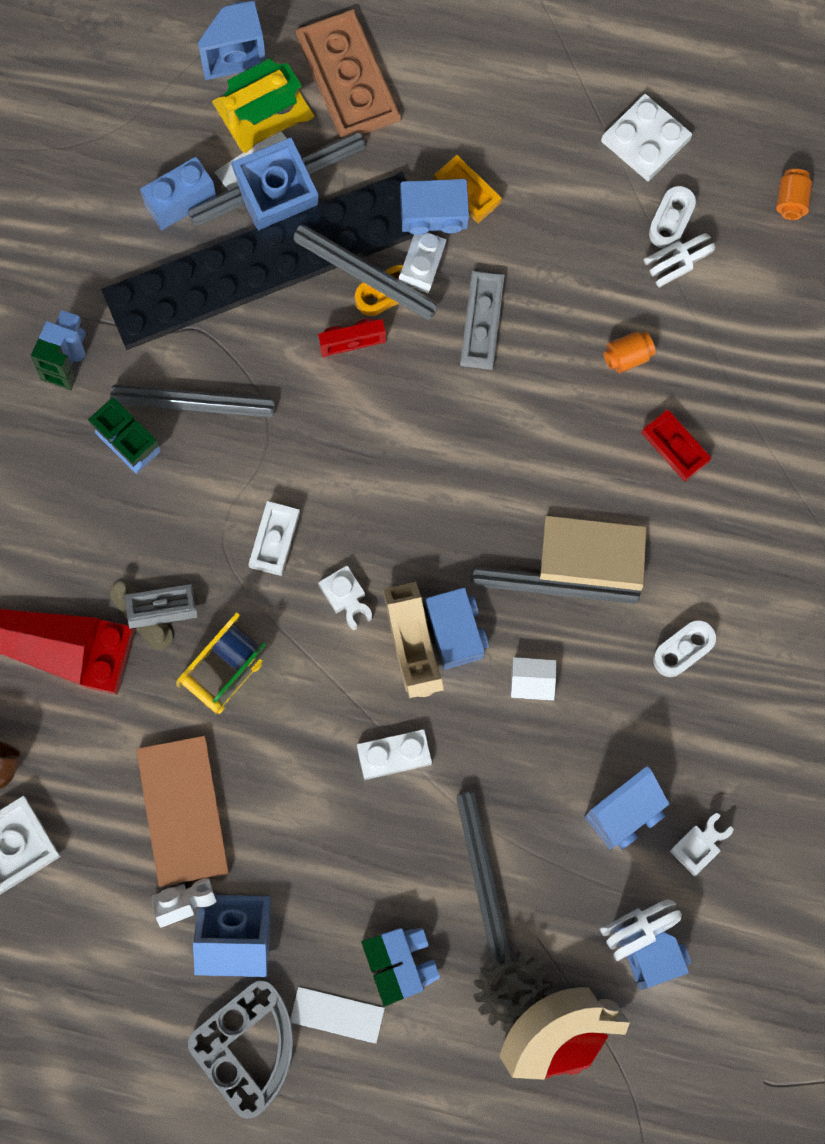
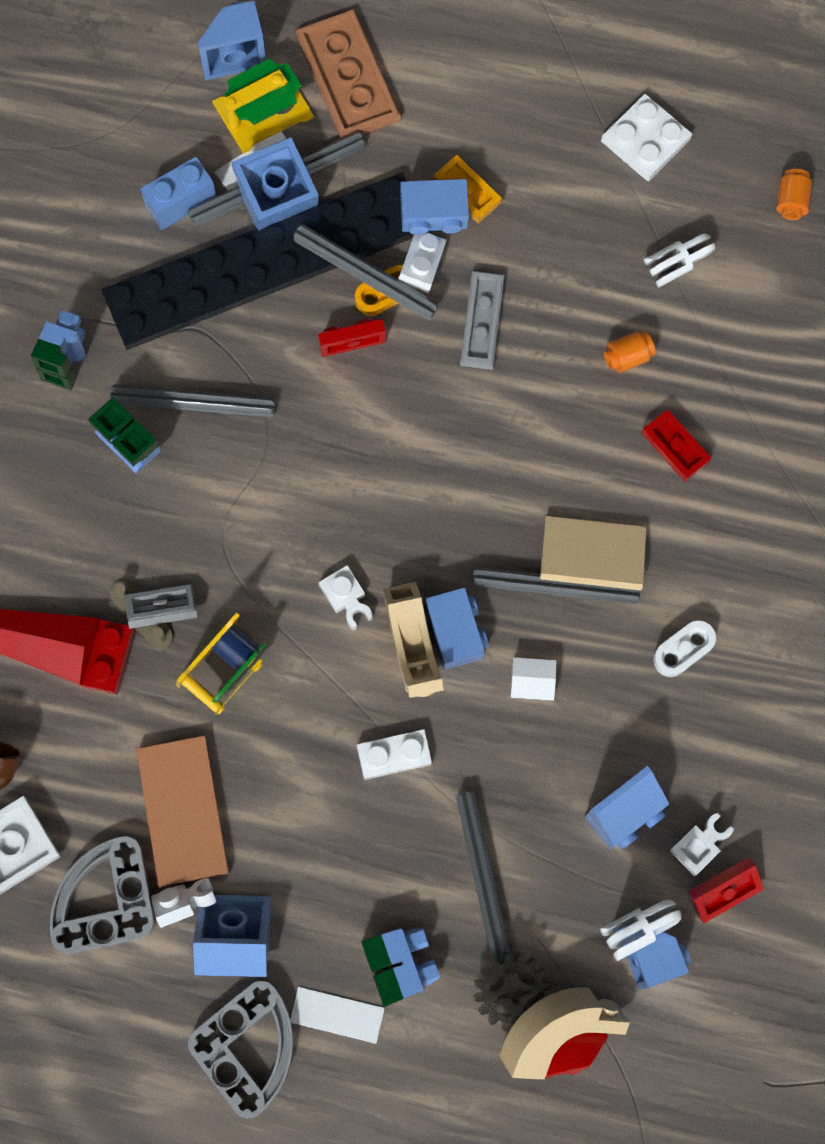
(127, 906): none -> light grey beam
(274, 538): white plate -> none
(670, 219): white plate -> none
(726, 890): none -> red plate

